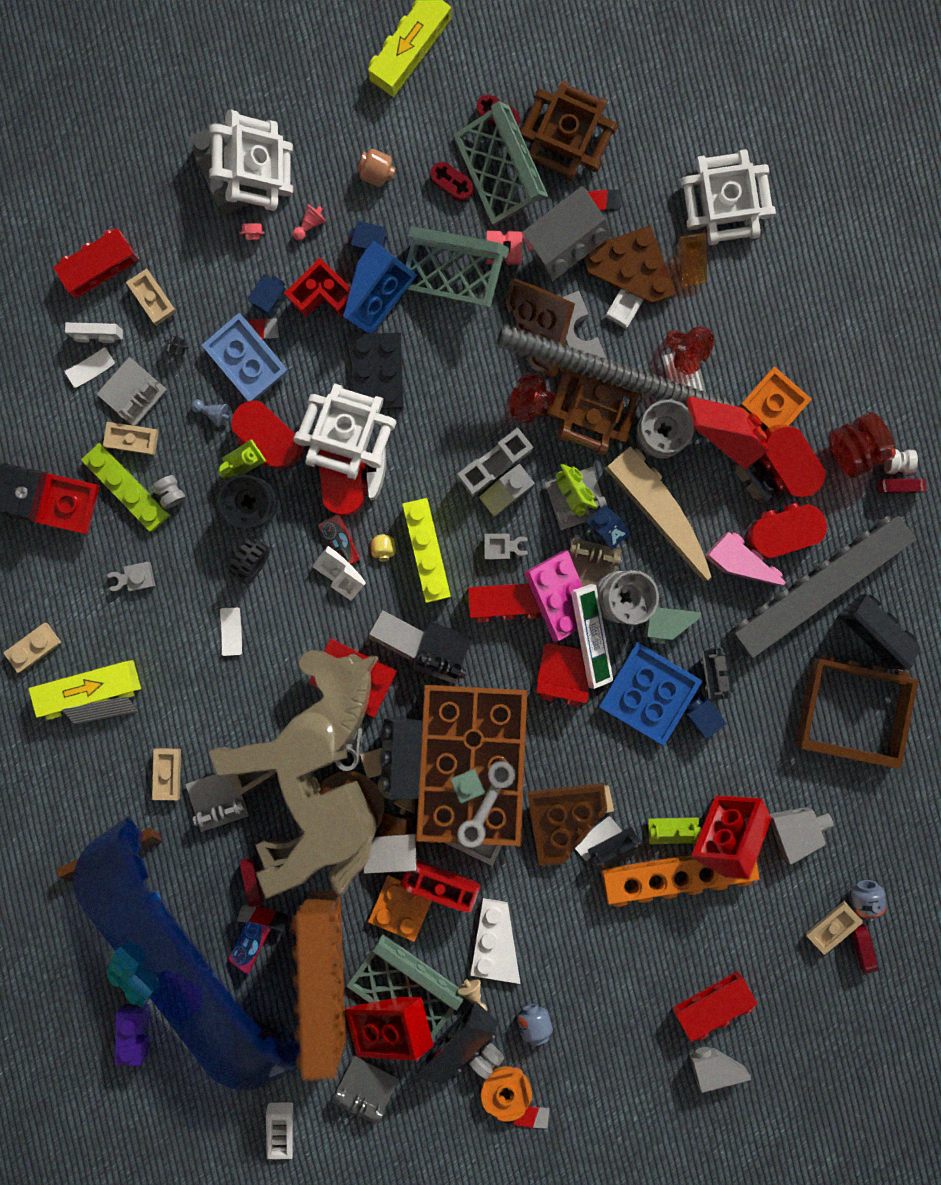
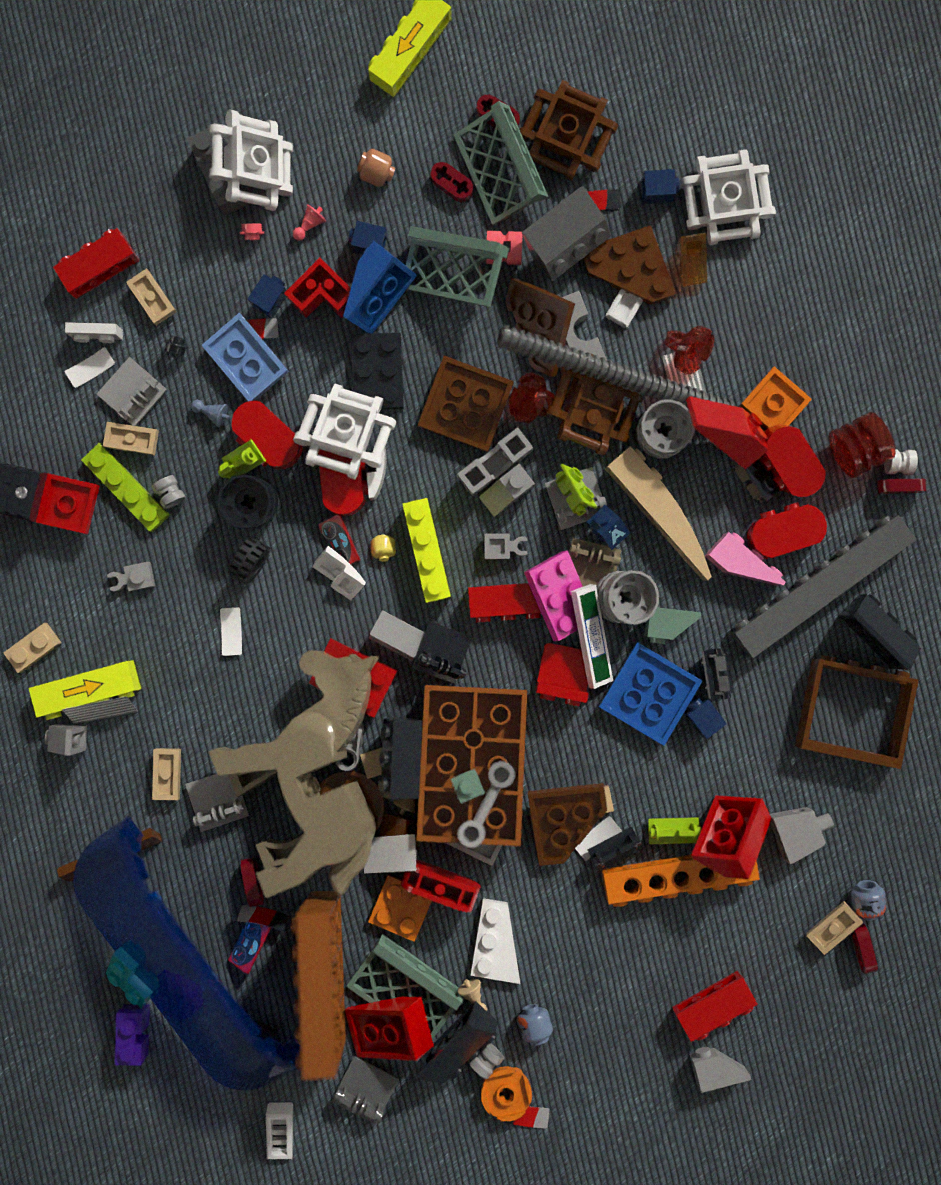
(66, 739): none -> light grey slope
(465, 404): none -> reddish brown plate
(659, 186): none -> dark blue brick

